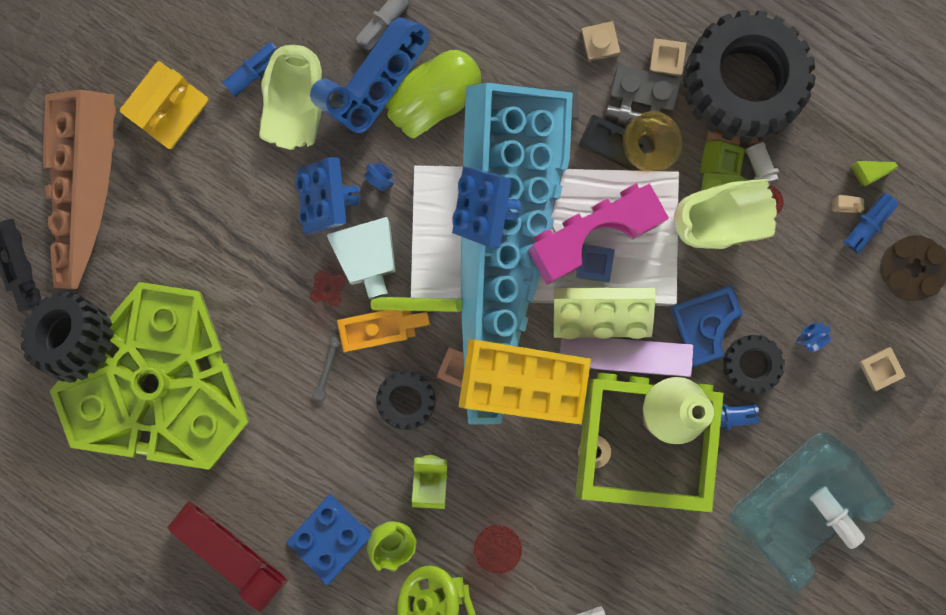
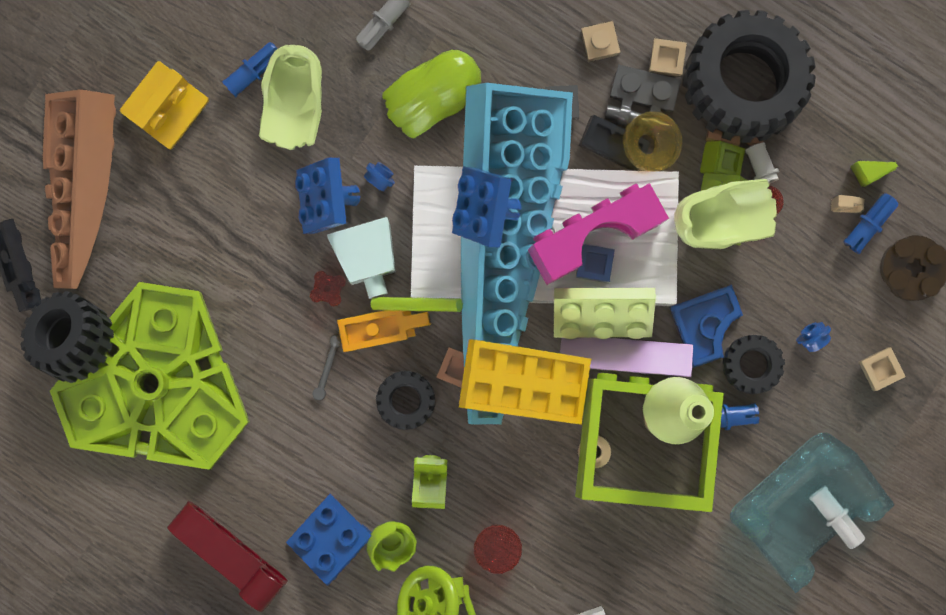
(402, 44): blue beam -> none

